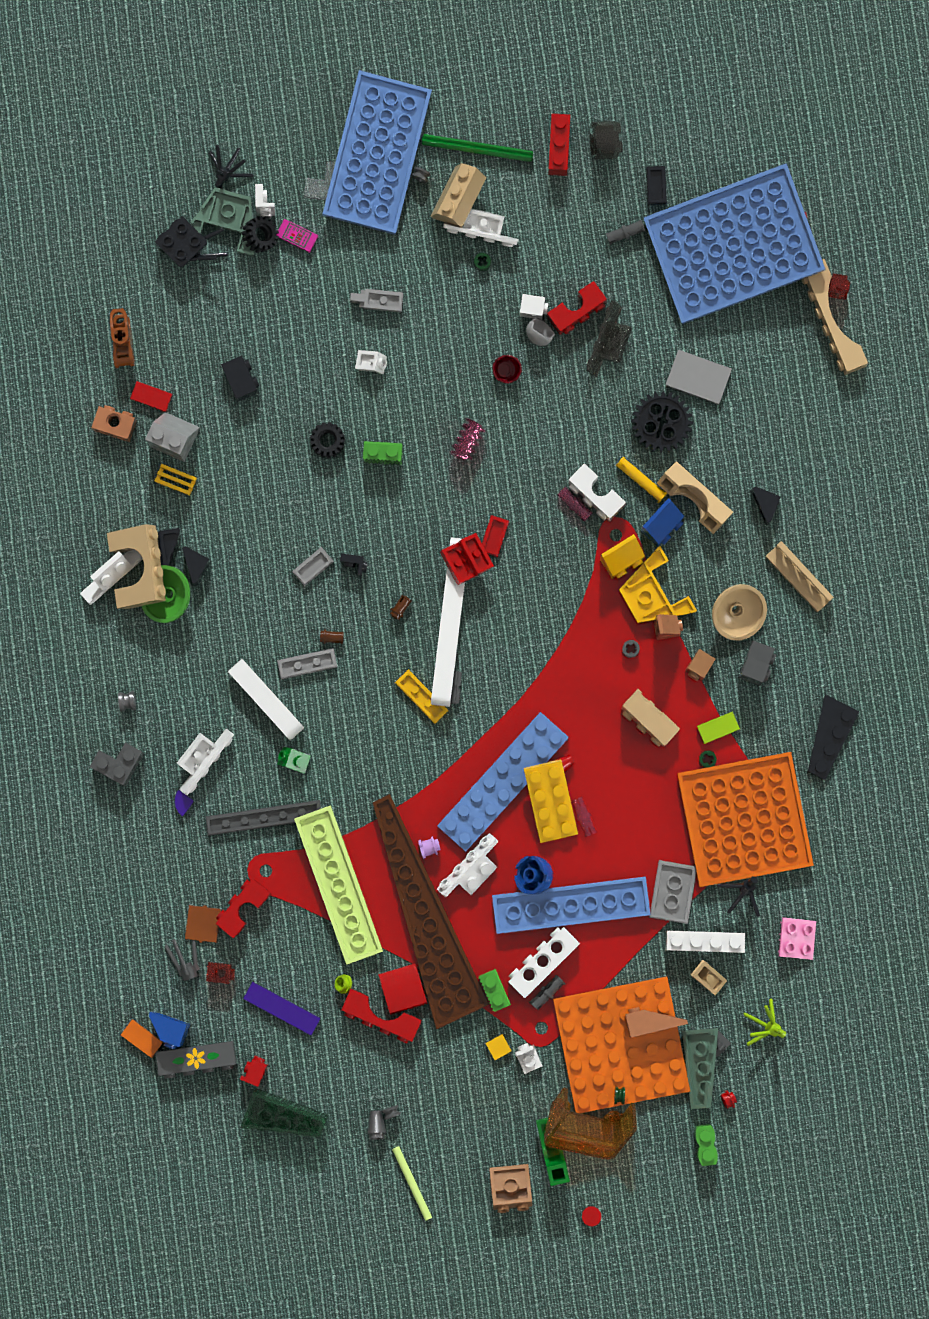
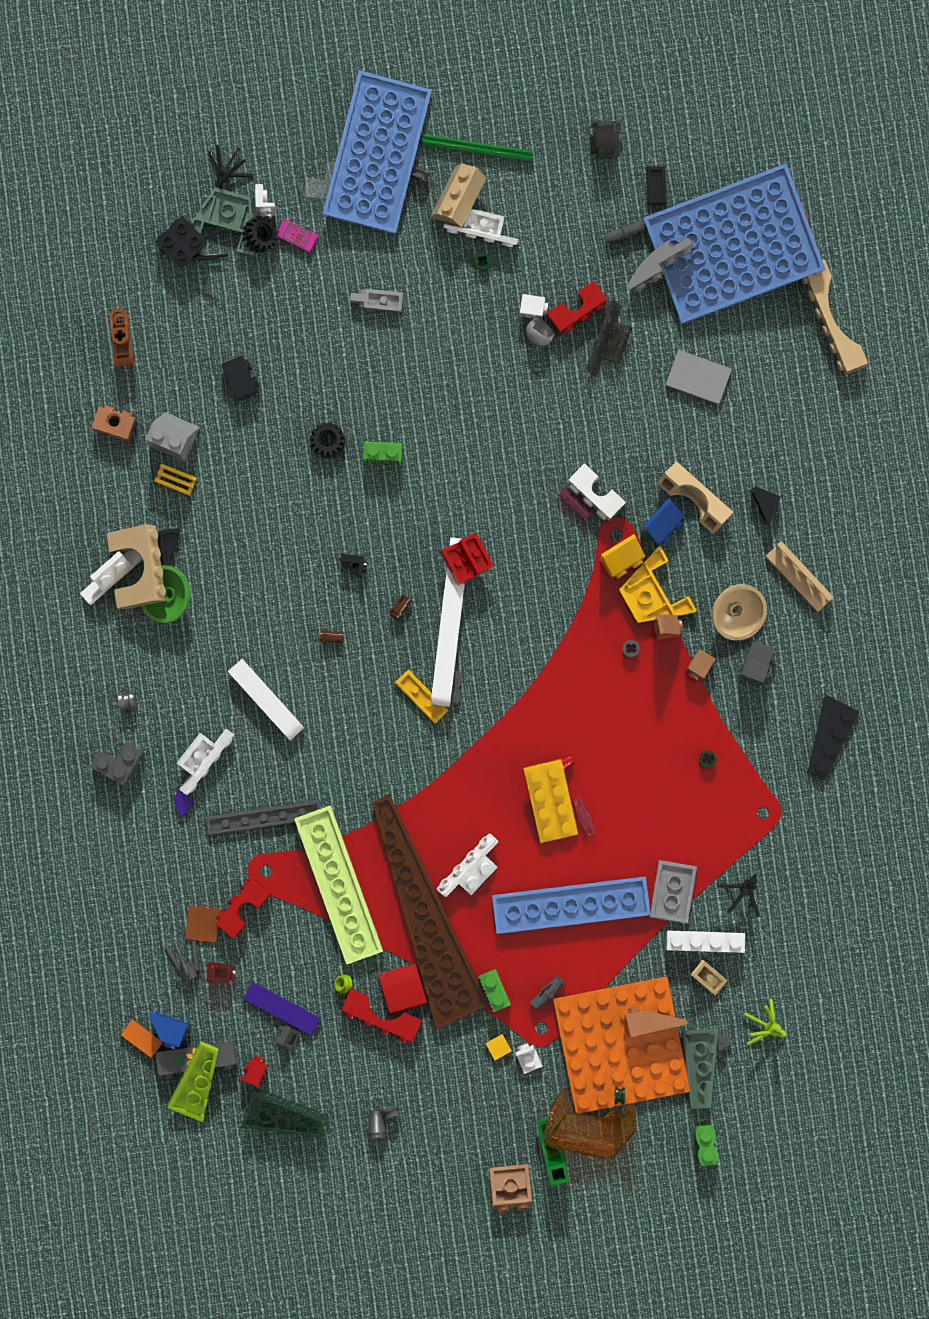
(151, 396): red tile -> none
(194, 1087): none -> lime wing
(196, 564): black slope -> none
(288, 1037): none -> dark grey tile
(293, 759): bracket -> none
(307, 663): light grey tile -> none
(313, 566): light grey tile -> none
(371, 361): white bracket -> none
(412, 1183): yellowish green bar -> none
(429, 847): lavender brick -> none
(467, 440): clear pink piece -> none
(494, 535): red tile -> none
(502, 782): medium blue plate -> none
(506, 369): dark red hair -> none
(533, 875): blue cylinder -> none
(559, 144): red arch -> none
(568, 944): white brick -> none
(591, 1216): red tile -> none
(641, 479): yellow pin -> none
(649, 719): tan wedge -> none
(652, 267): none -> light grey slope
(678, 427): black gear -> none
(718, 727): lime tile -> none
(728, 1099): red plate -> none
(745, 819): orange plate -> none
(797, 938): bright pink hinge -> none
(839, 286): clear red brick -> none

